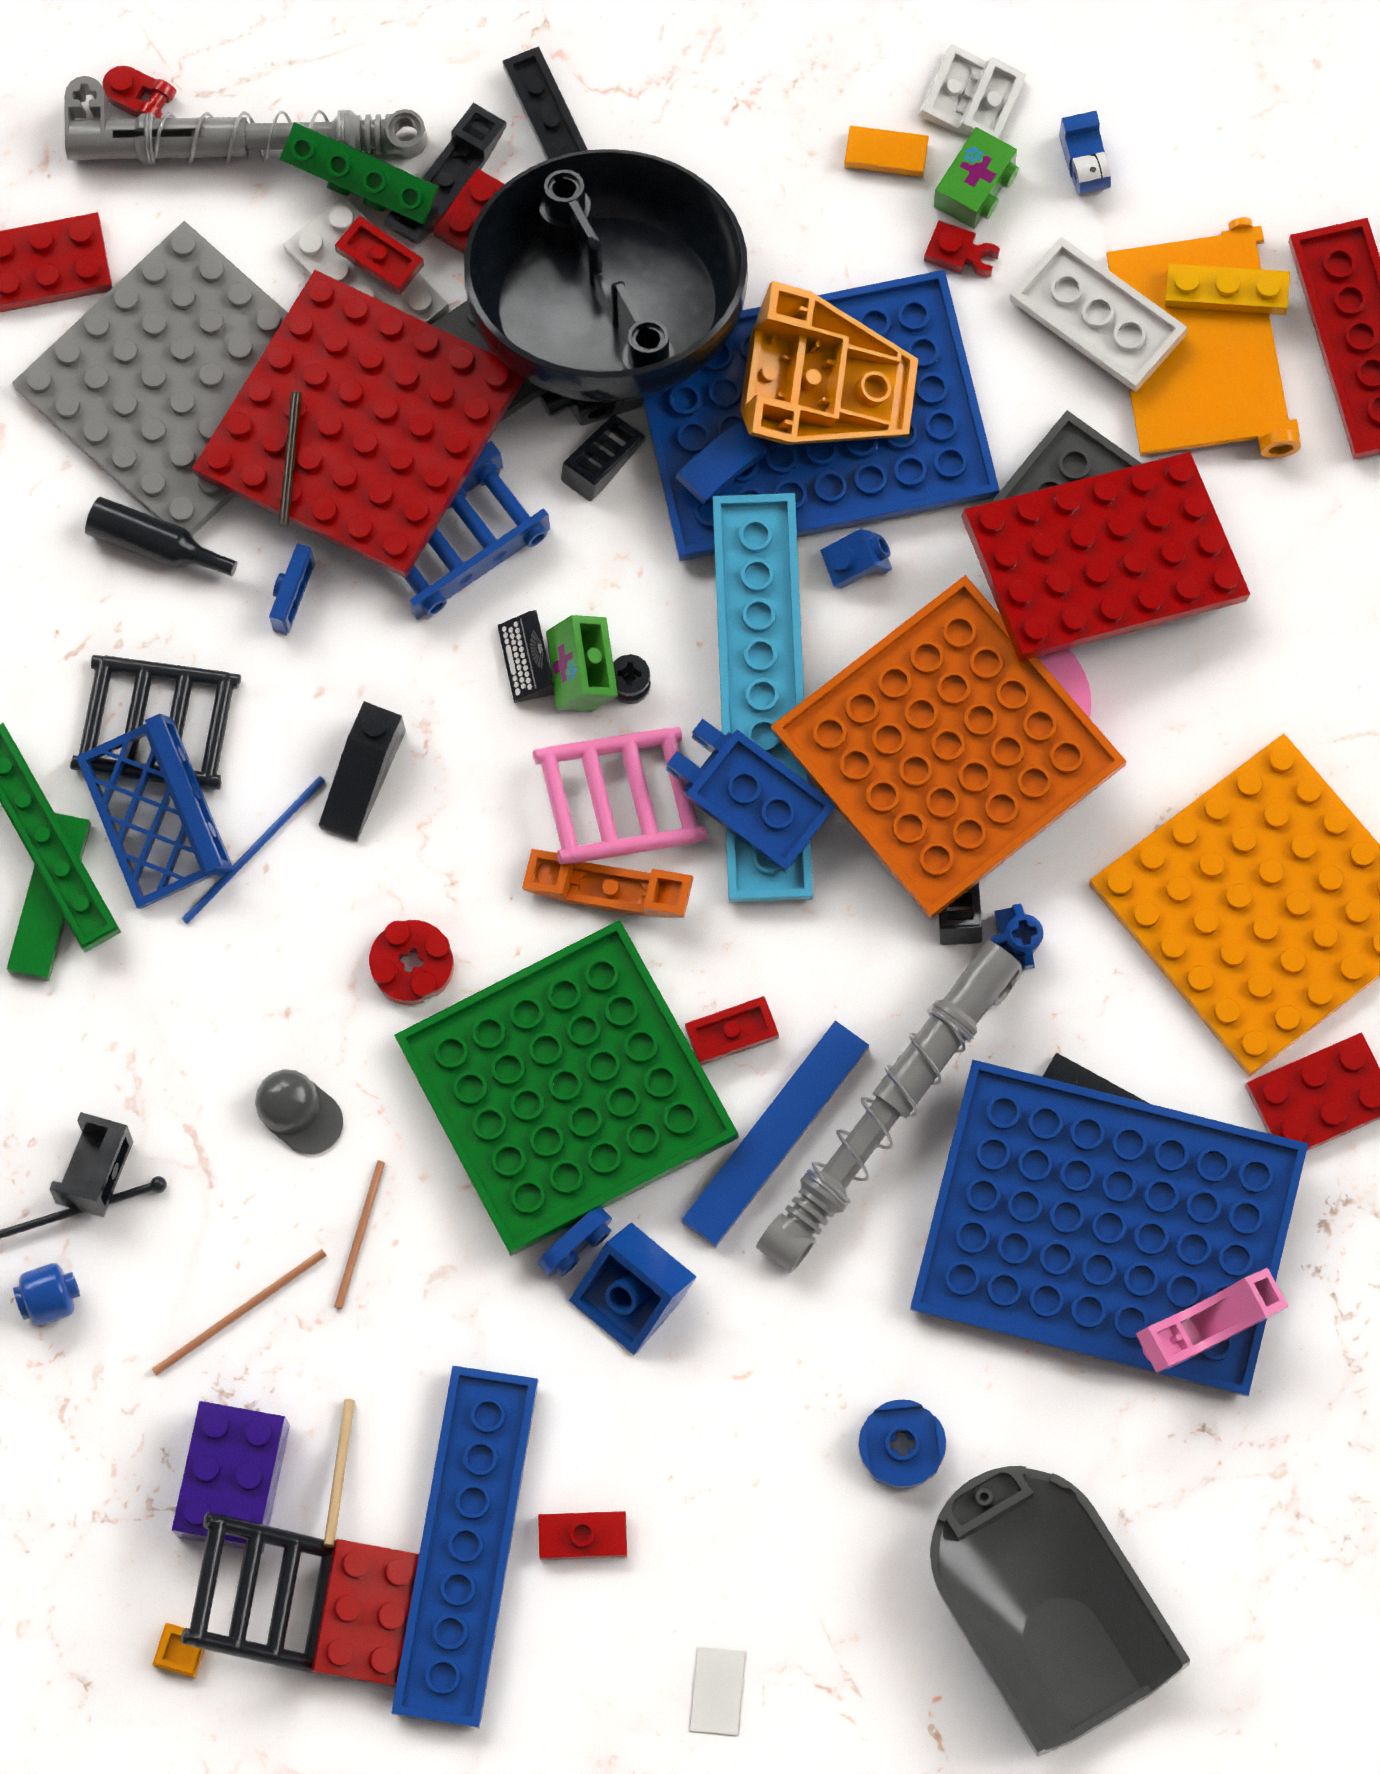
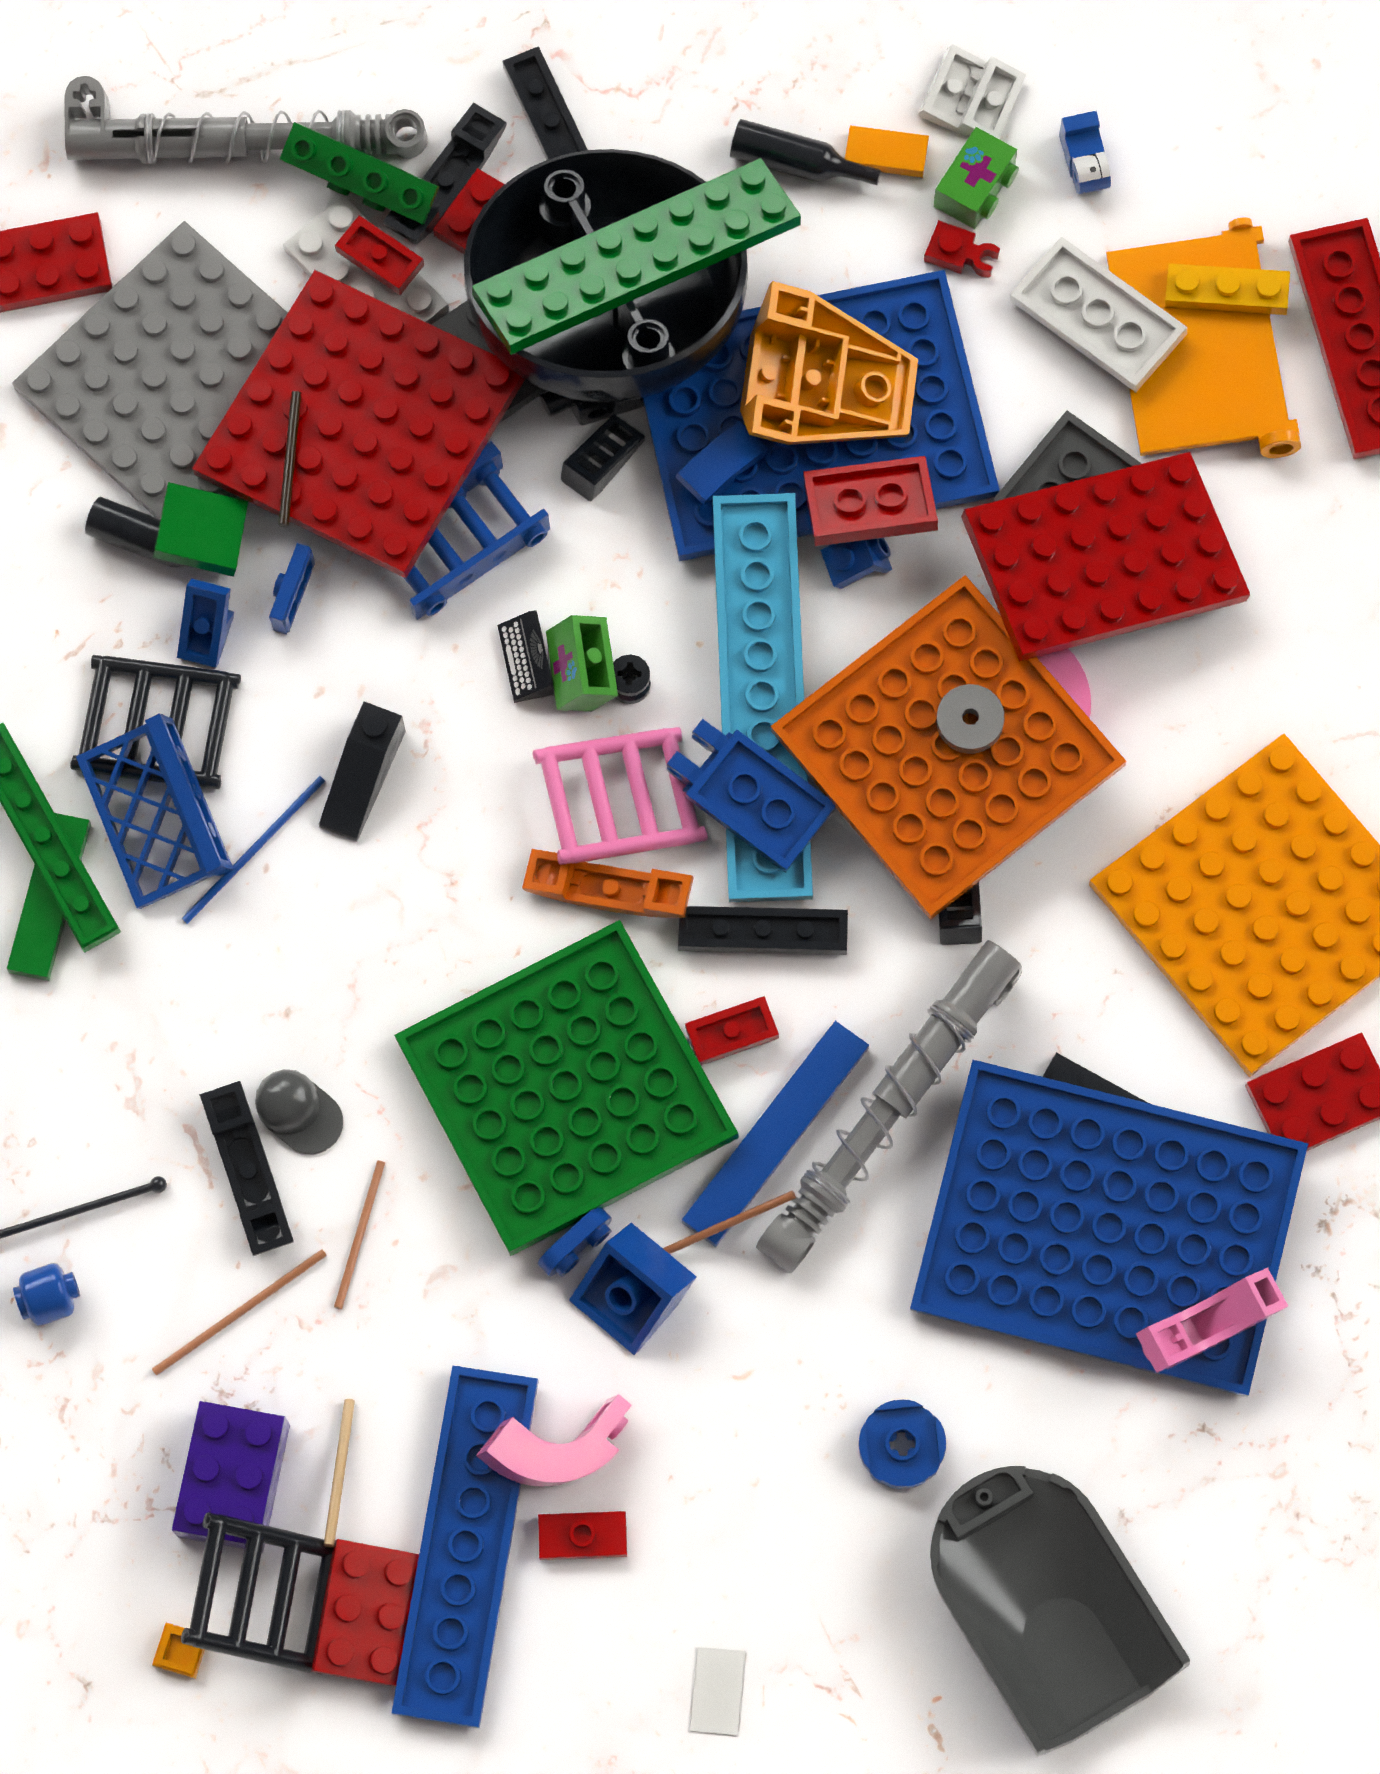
(94, 1165): black panel -> none
(127, 86): red plate -> none
(200, 529): none -> green tile
(204, 623): none -> blue slope
(247, 1168): none -> black slope
(422, 982): red plate -> none
(535, 1462): none -> bright pink arch
(635, 256): none -> plate
(730, 1222): none -> nougat axle
(763, 930): none -> black plate
(795, 154): none -> black piece
(870, 501): none -> red plate
(973, 700): none -> light grey piece
(1018, 934): blue piece -> none

